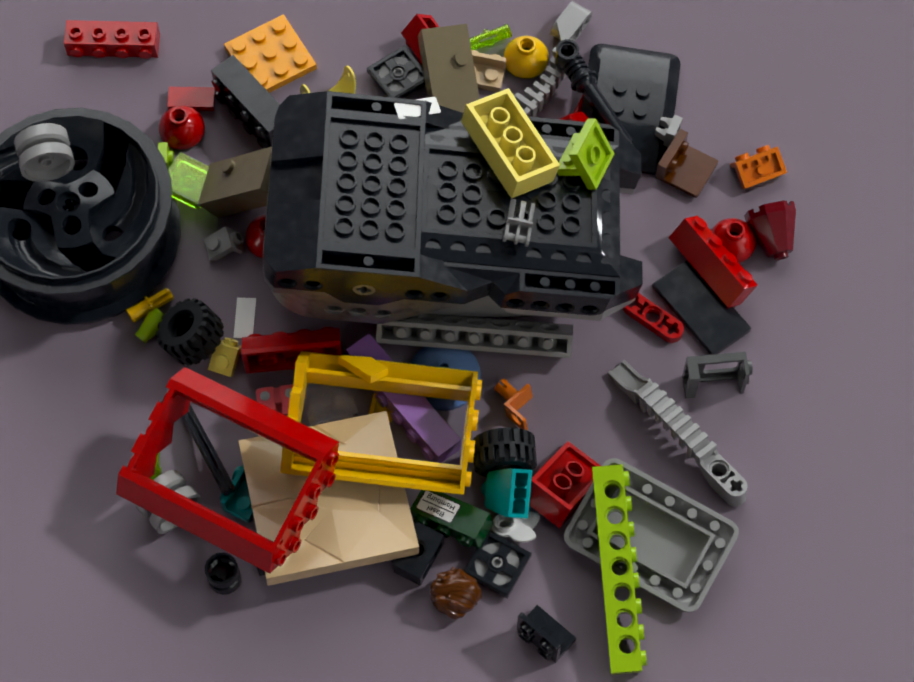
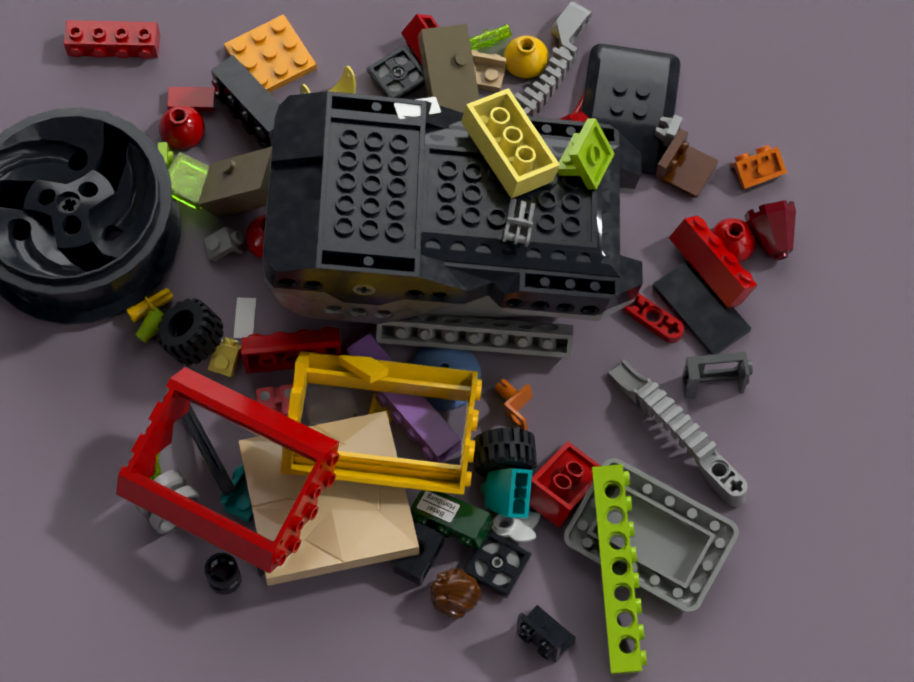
(44, 152): light grey wheel -> none
(584, 81): black piece -> none

